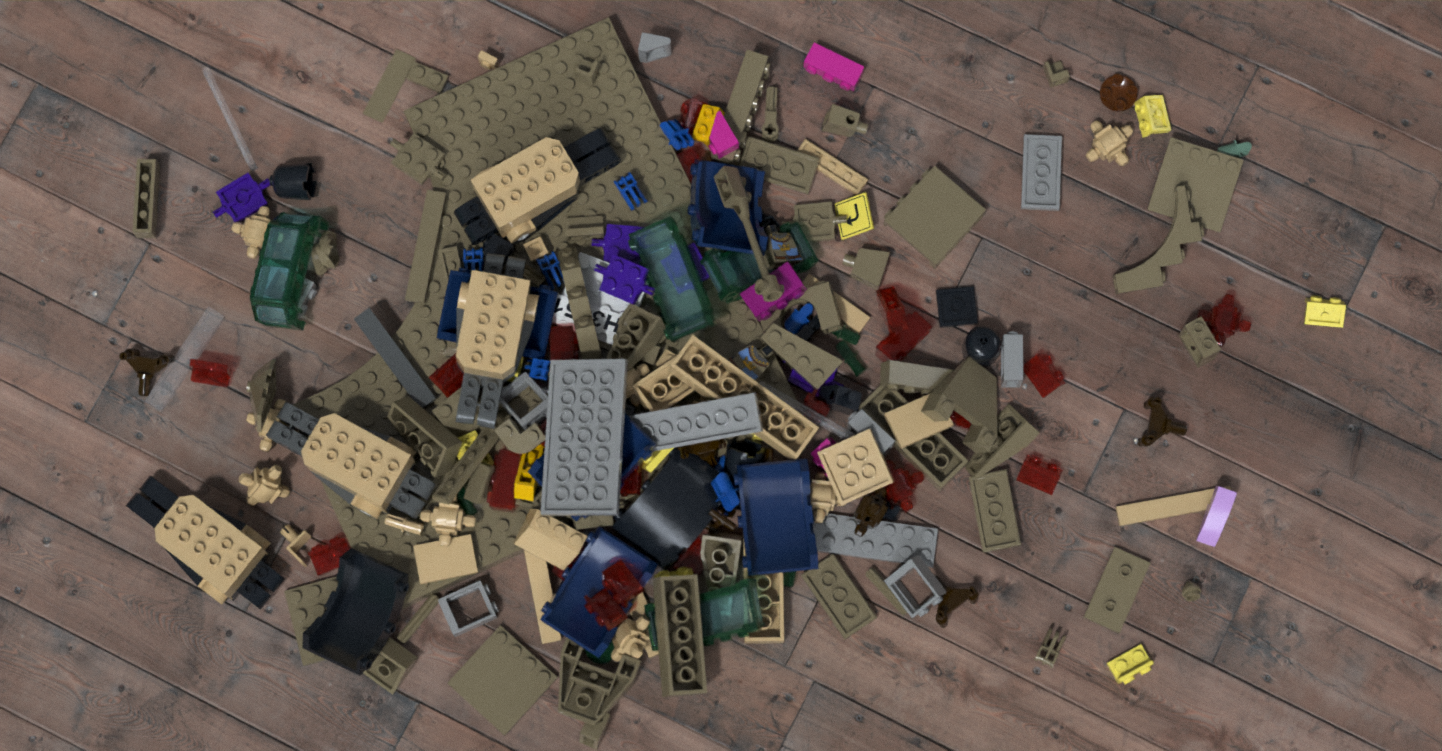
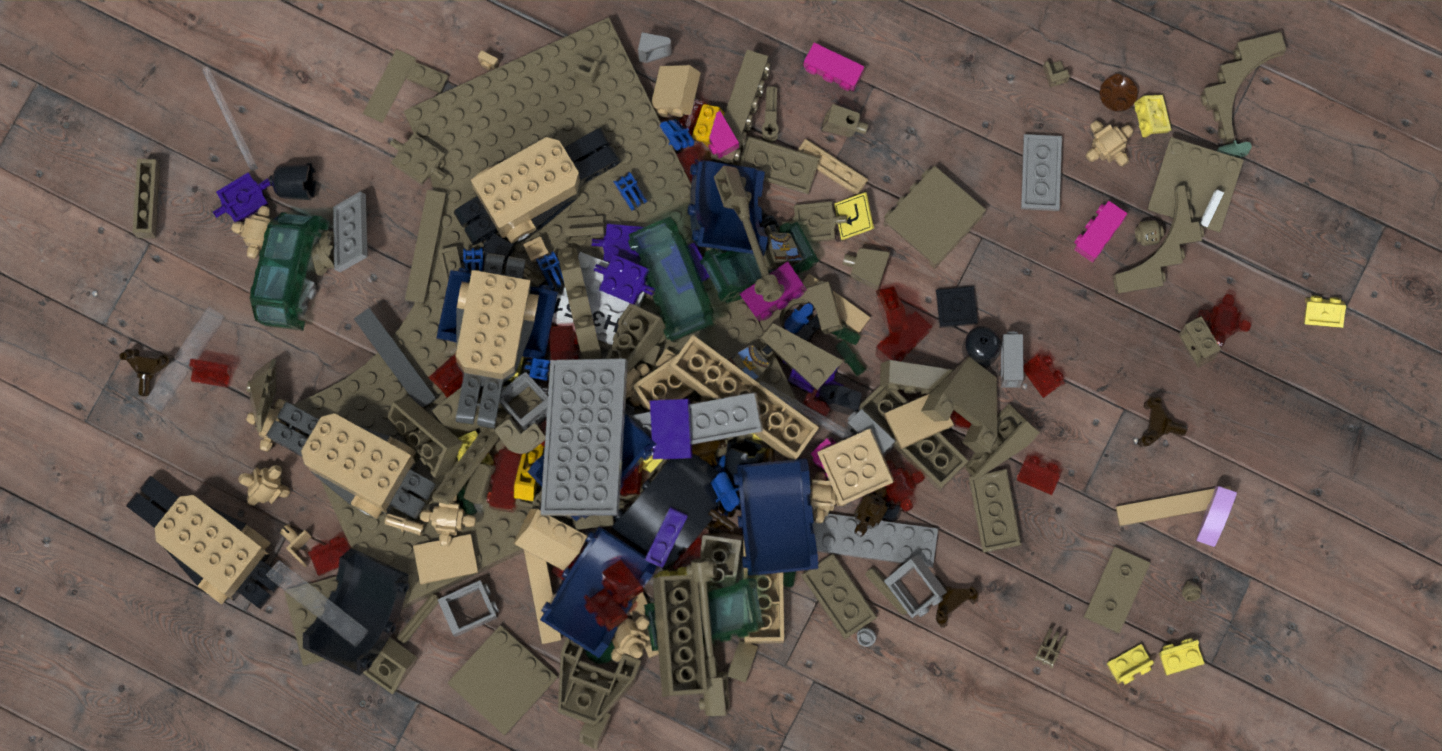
(317, 603): none -> clear tile
(350, 232): none -> light grey plate
(666, 537): none -> dark purple tile
(671, 428): none -> dark purple tile
(675, 90): none -> tan brick
(716, 699): none -> dark tan bar
(742, 661): none -> dark tan slope
(866, 637): none -> light grey plate
(1099, 231): none -> dark pink brick
(1149, 233): none -> dark tan head
(1181, 657): none -> light yellow bracket
(1211, 208): none -> white tile
(1249, 56): none -> dark tan arch

